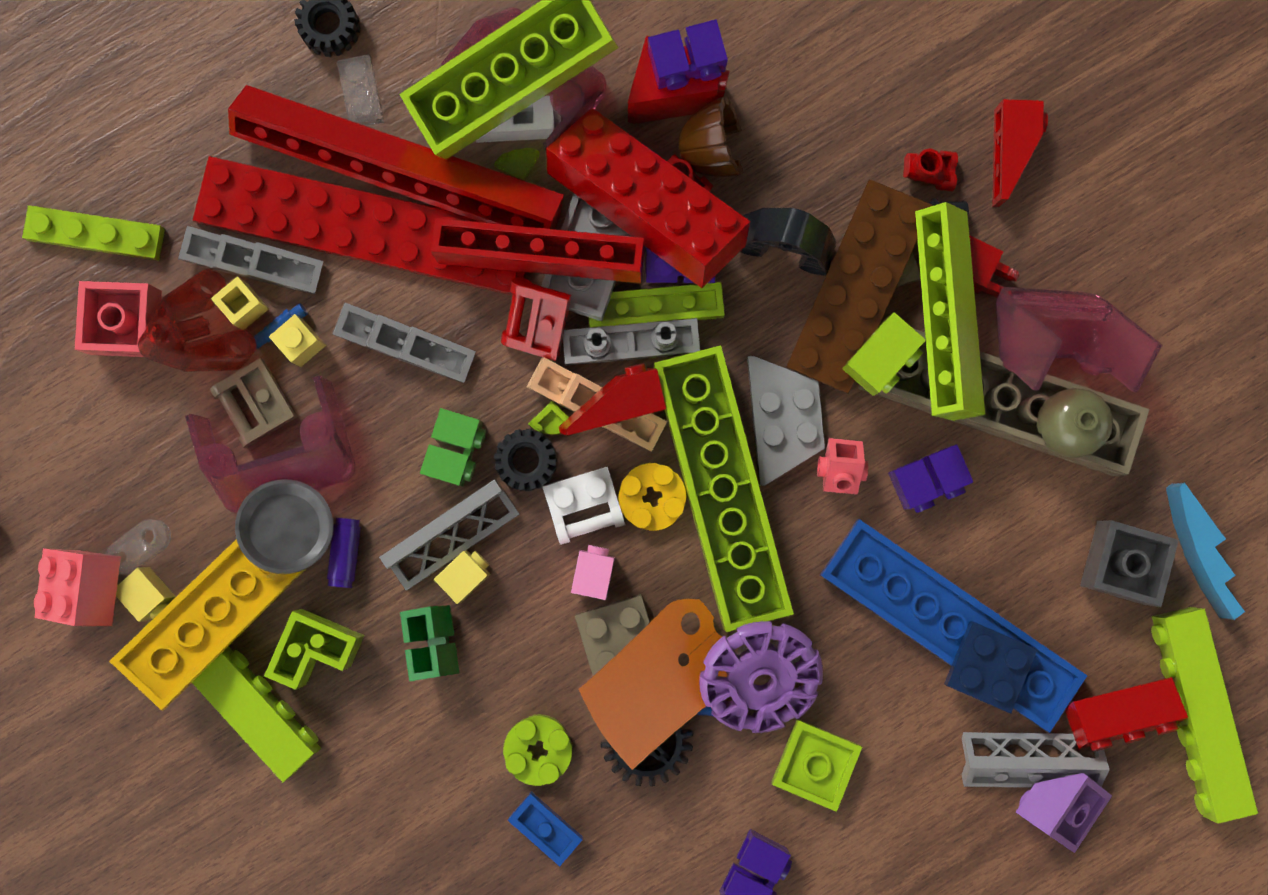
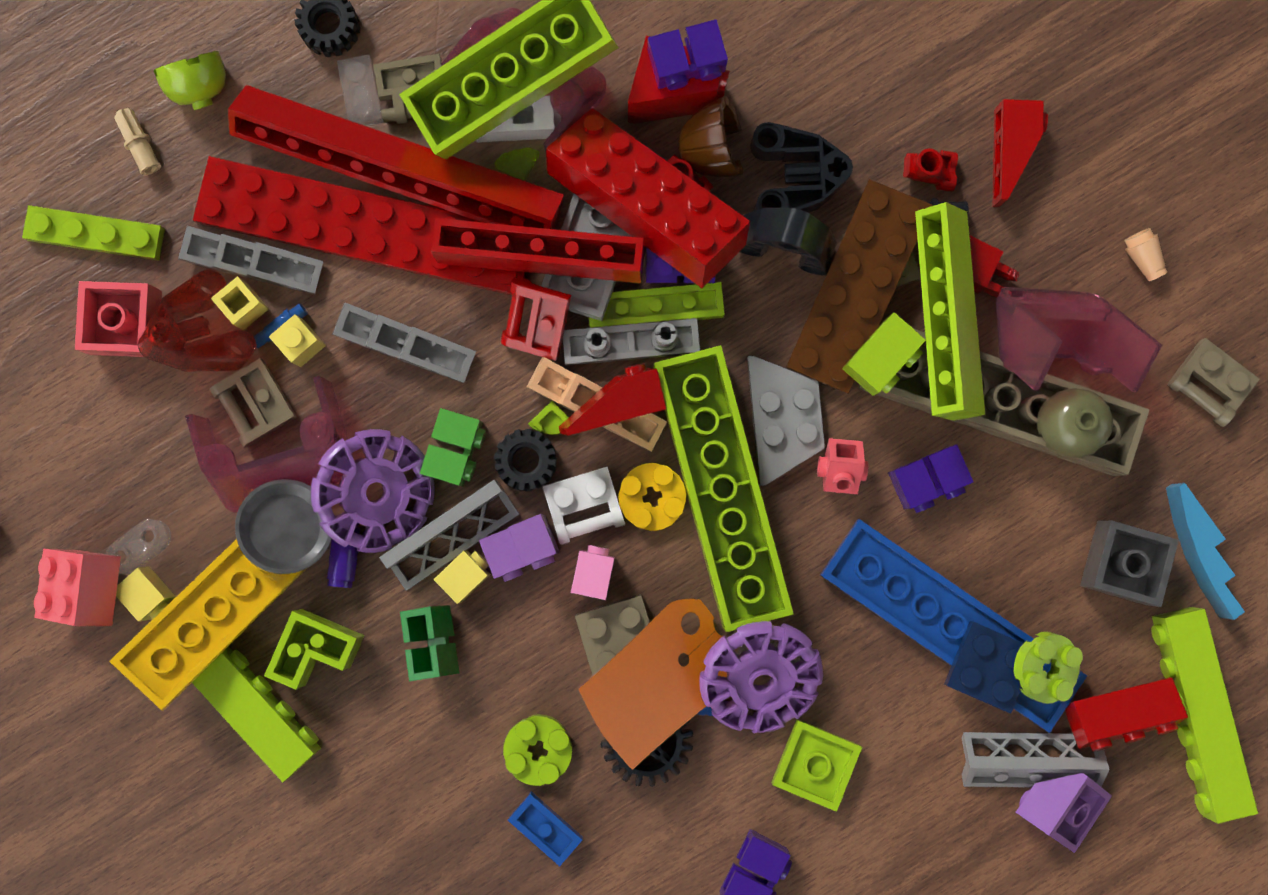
(137, 141): none -> tan axle
(193, 79): none -> lime cylinder
(353, 487): none -> medium lavender plate
(397, 77): none -> dark tan plate
(520, 546): none -> medium lavender brick
(800, 145): none -> black connector
(1064, 671): none -> lime plate
(1146, 253): none -> light nougat cone
(1218, 373): none -> dark tan plate

